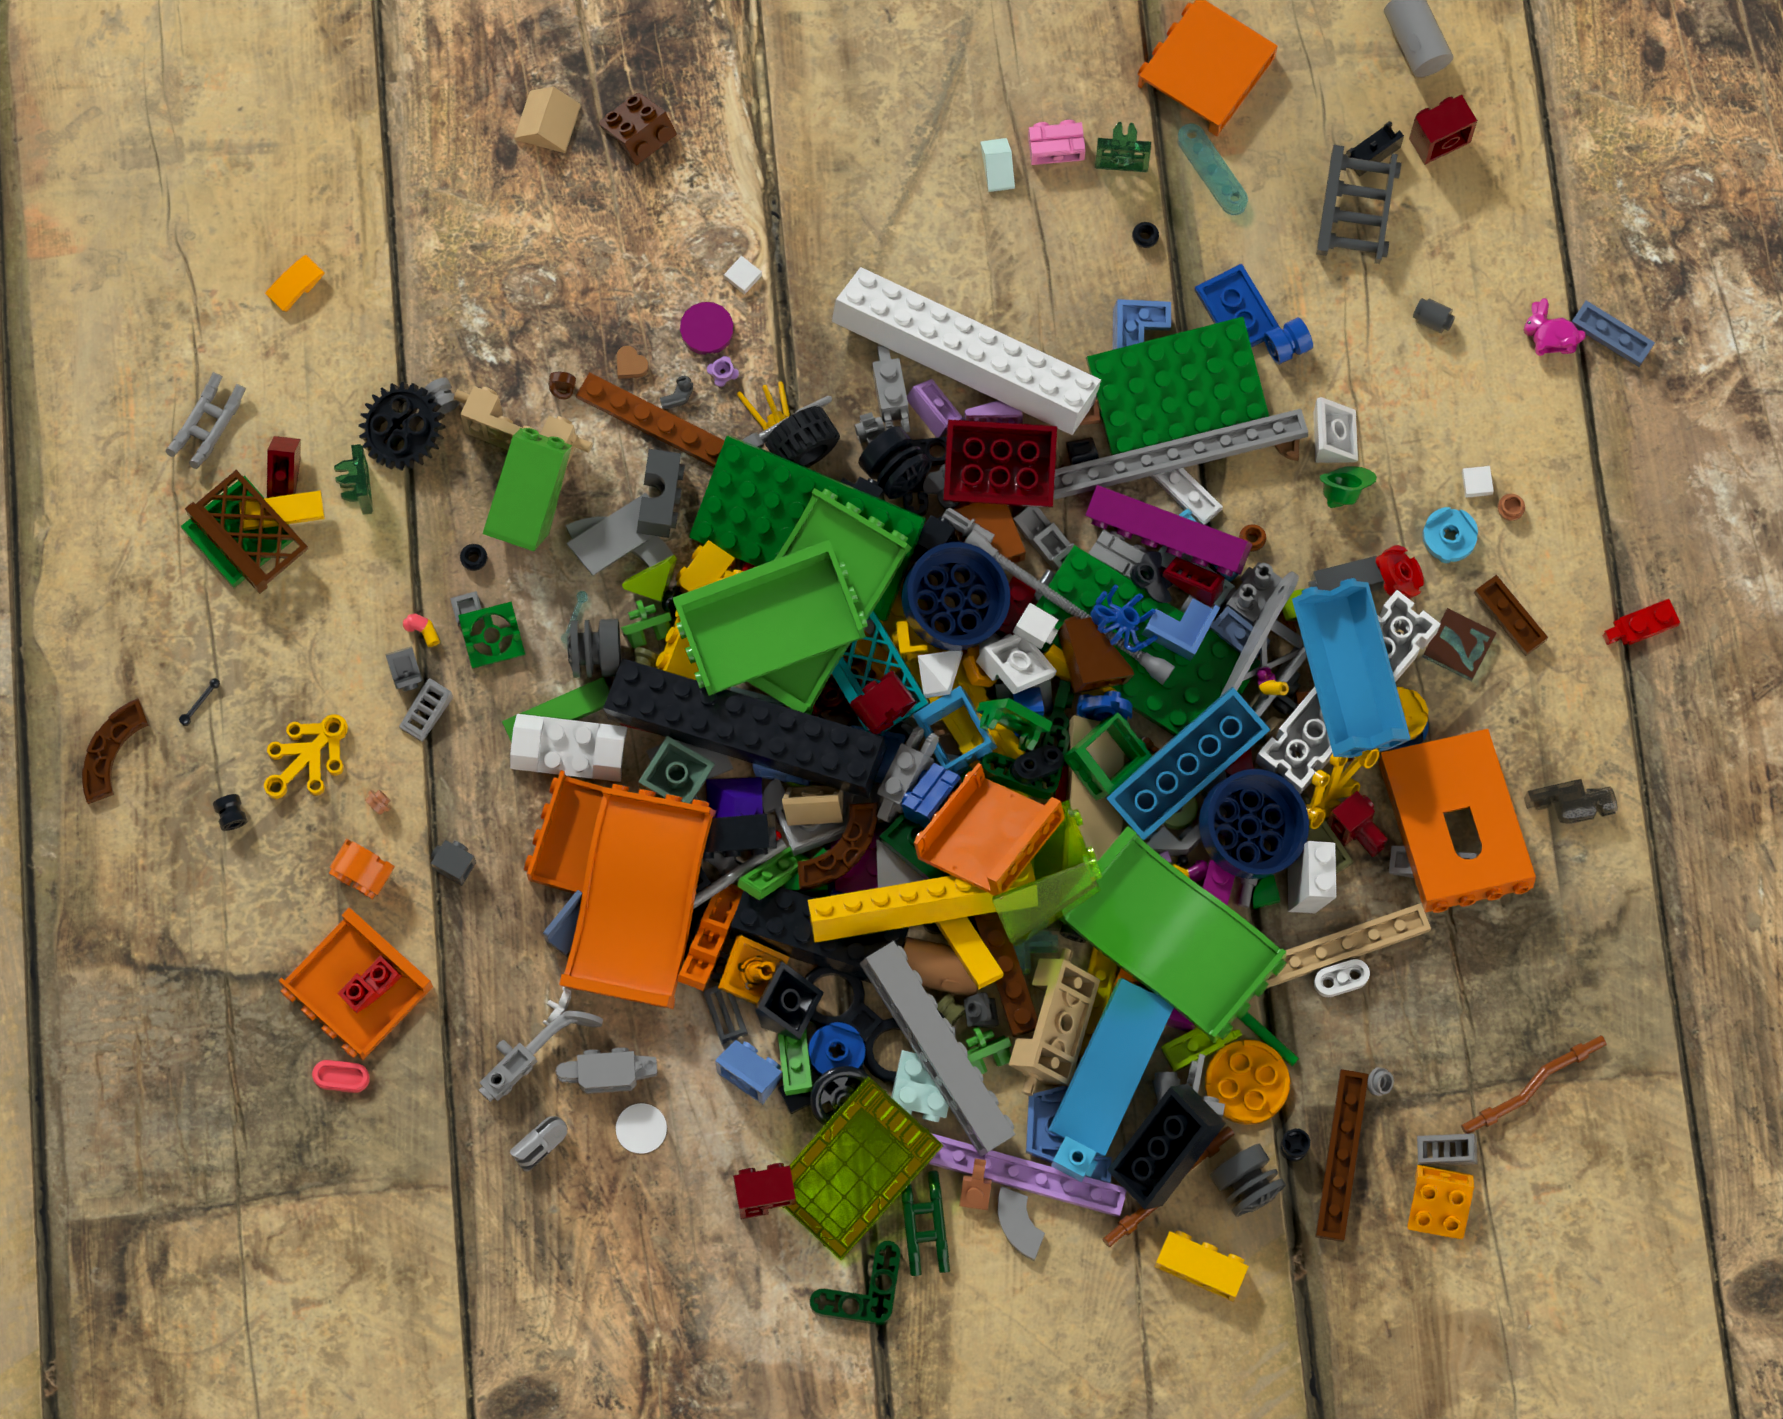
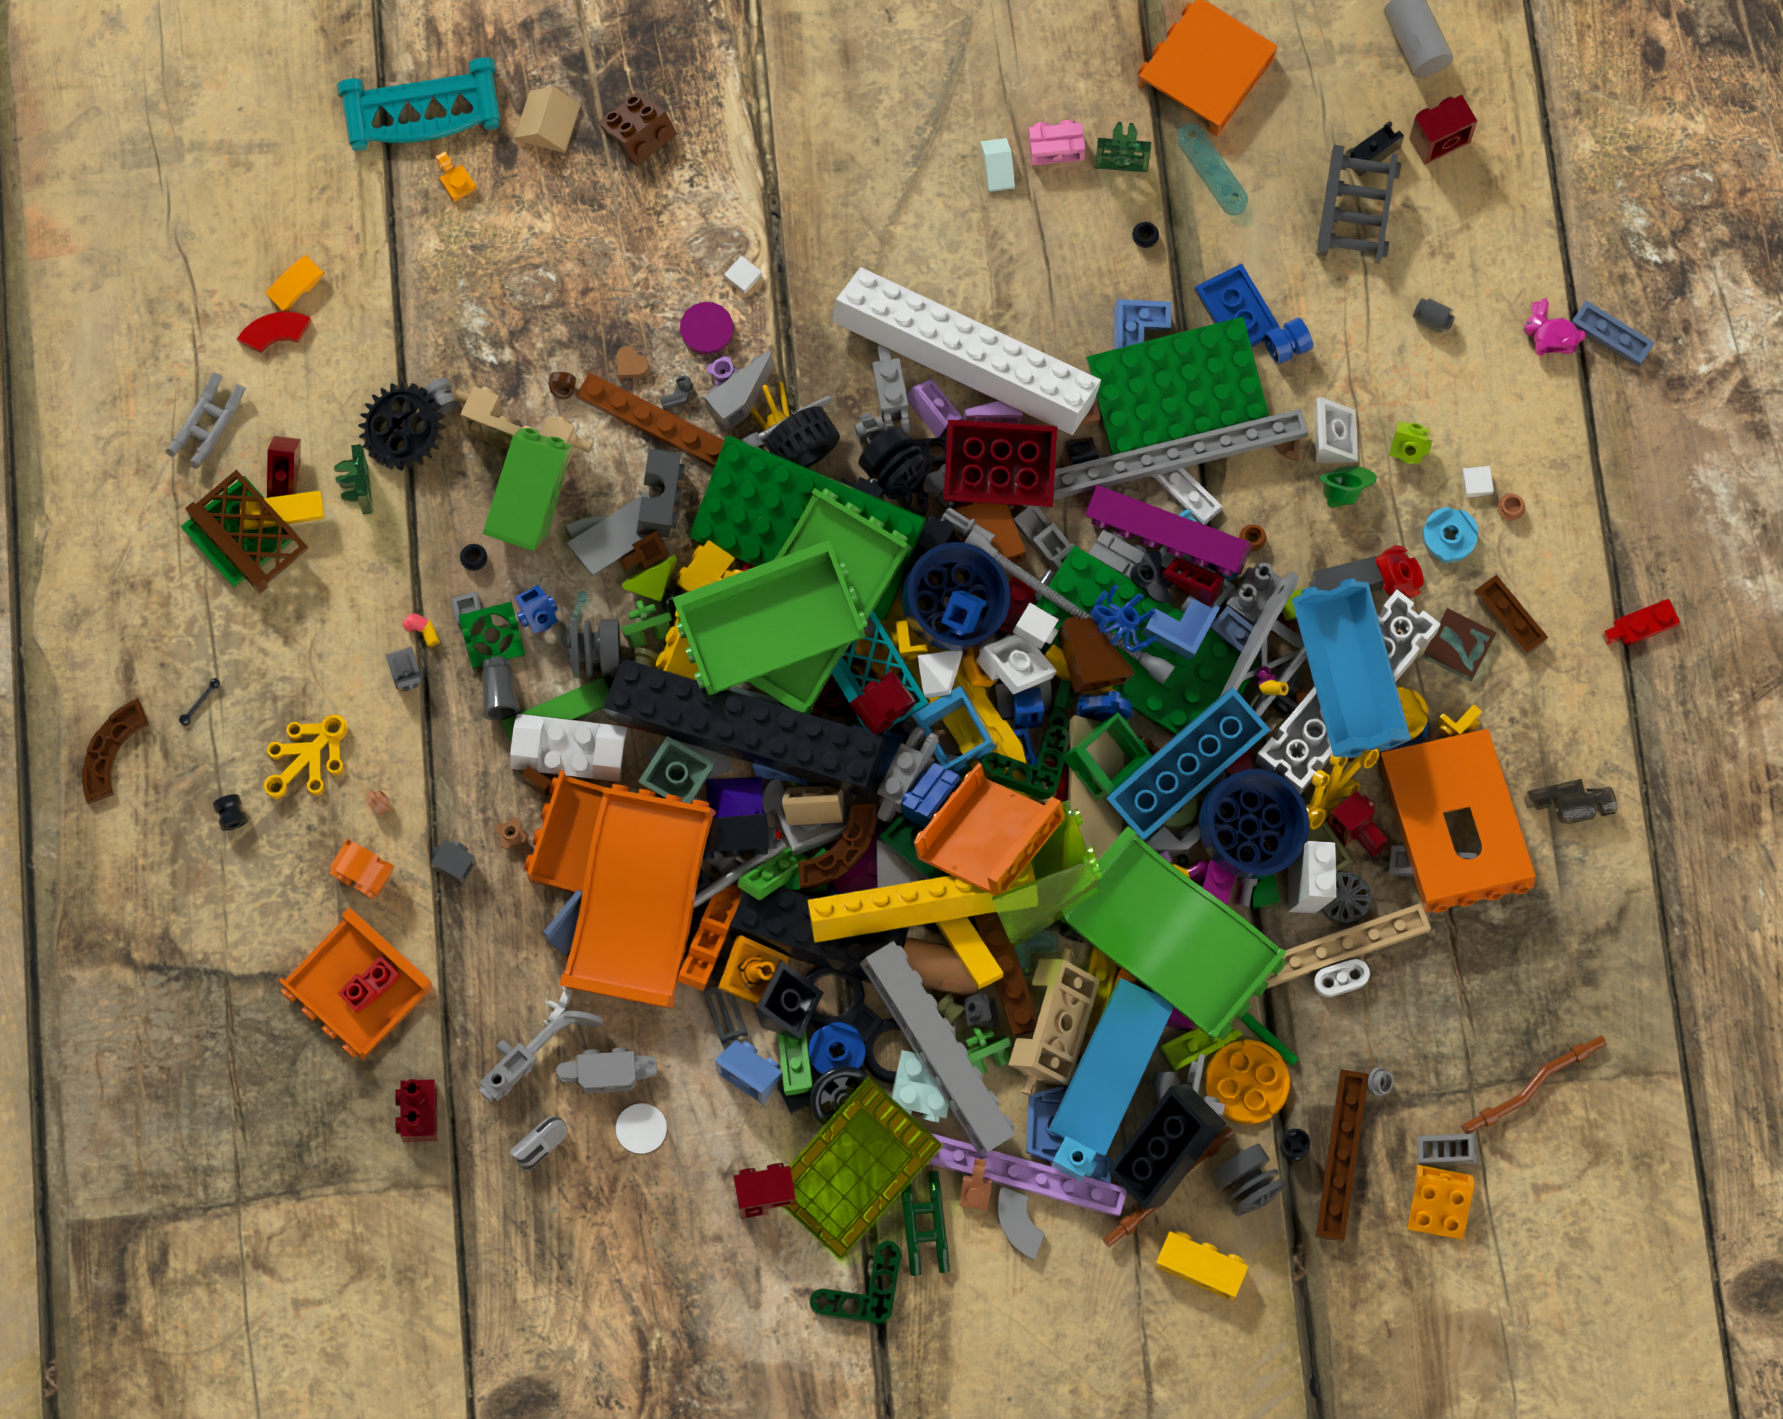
(274, 328): none -> red tile
(340, 1076): coral tile -> none
(362, 106): none -> teal piece
(417, 1110): none -> dark red brick
(440, 706): light grey slope -> none
(455, 180): none -> light orange plate
(498, 690): none -> dark grey plant
(510, 840): none -> medium nougat plate
(536, 610): none -> blue brick
(536, 780): none -> reddish brown tile
(648, 551): none -> reddish brown plate
(736, 397): none -> light grey slope
(953, 615): none -> blue brick
(1009, 714): green piece -> none
(1039, 762): black plate -> none
(1347, 899): none -> dark grey wheel
(1410, 442): none -> lime brick
(1467, 723): none -> yellow bracket

